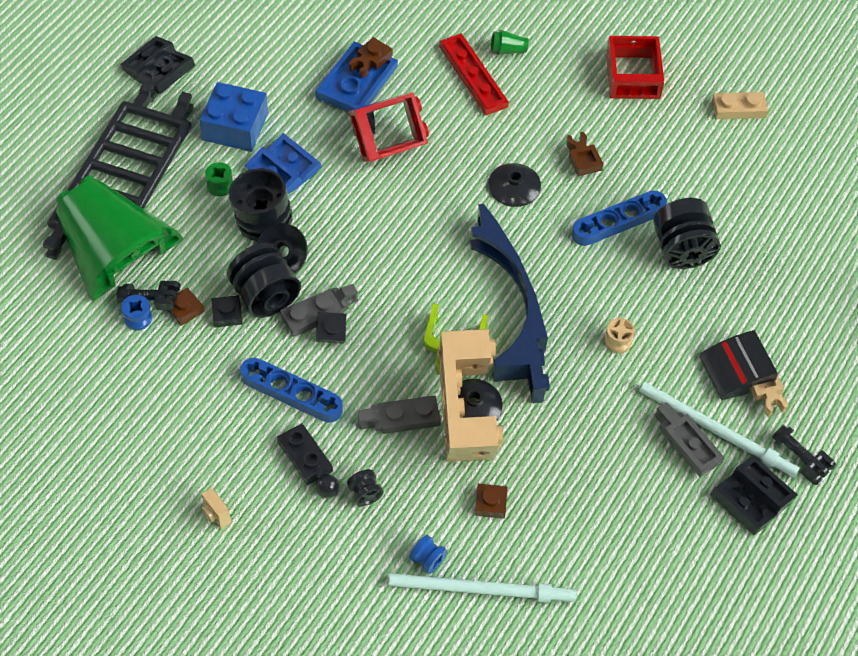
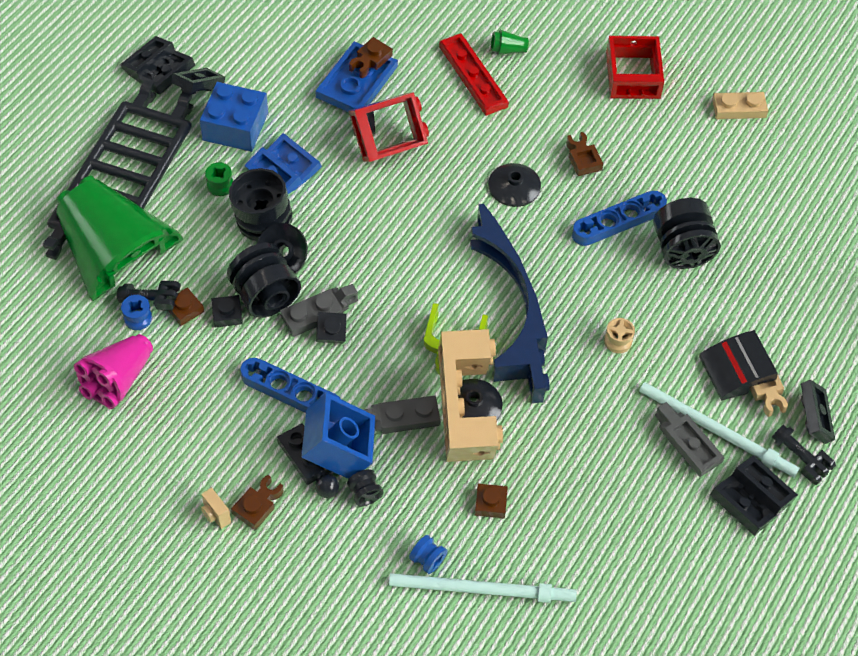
(112, 370): none -> dark pink cone
(197, 80): none -> black plate
(257, 505): none -> reddish brown plate
(338, 436): none -> blue brick
(817, 411): none -> black plate

